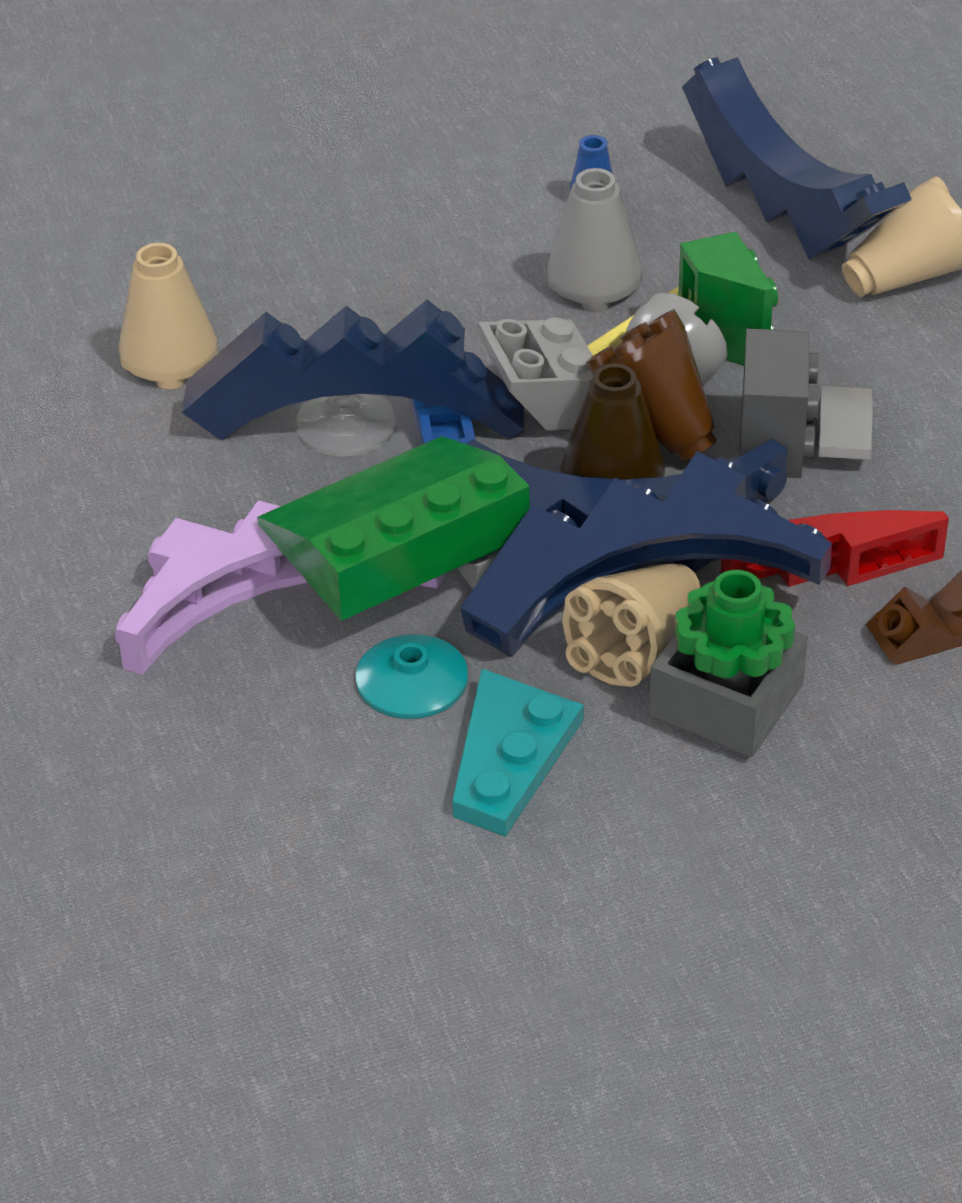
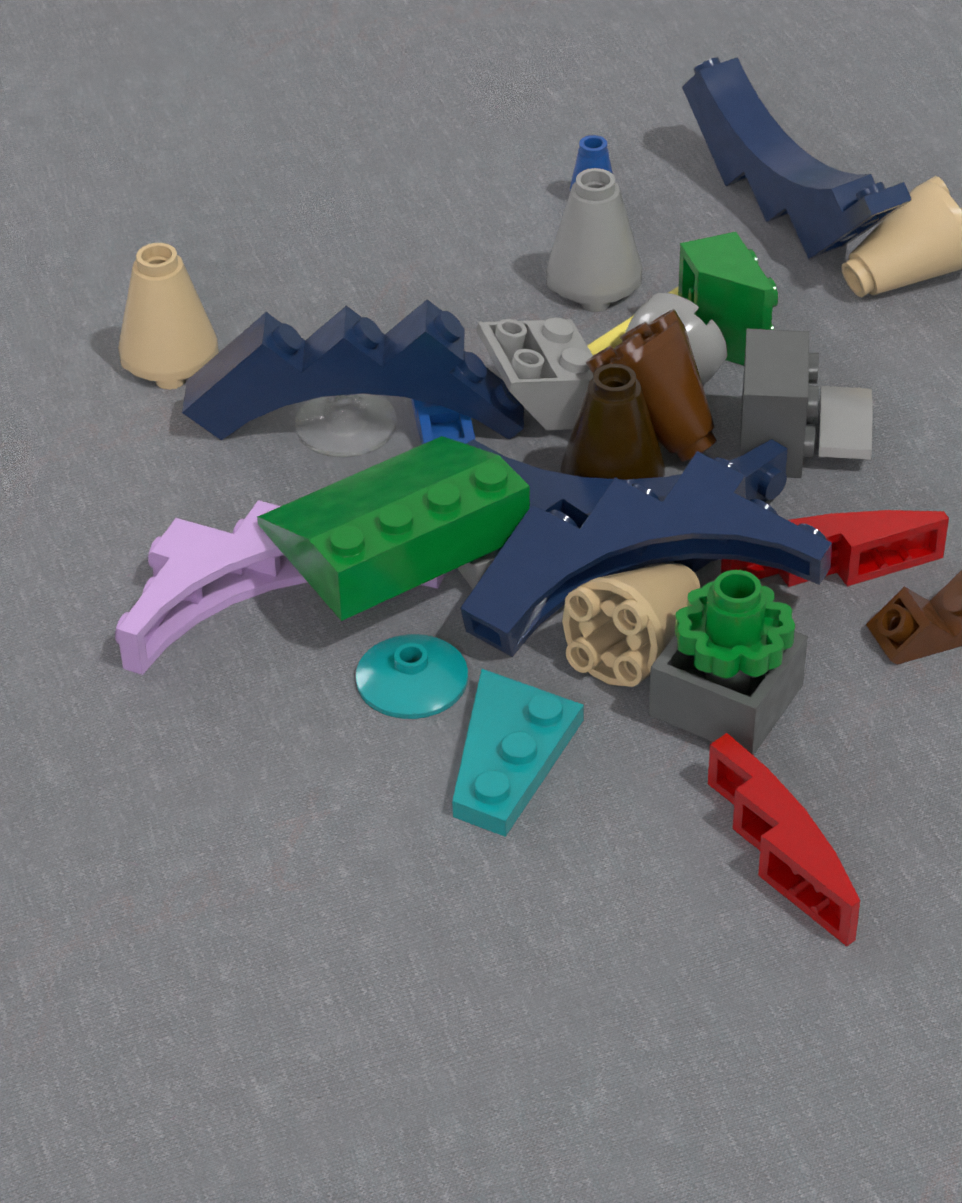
(791, 846): none -> red slope

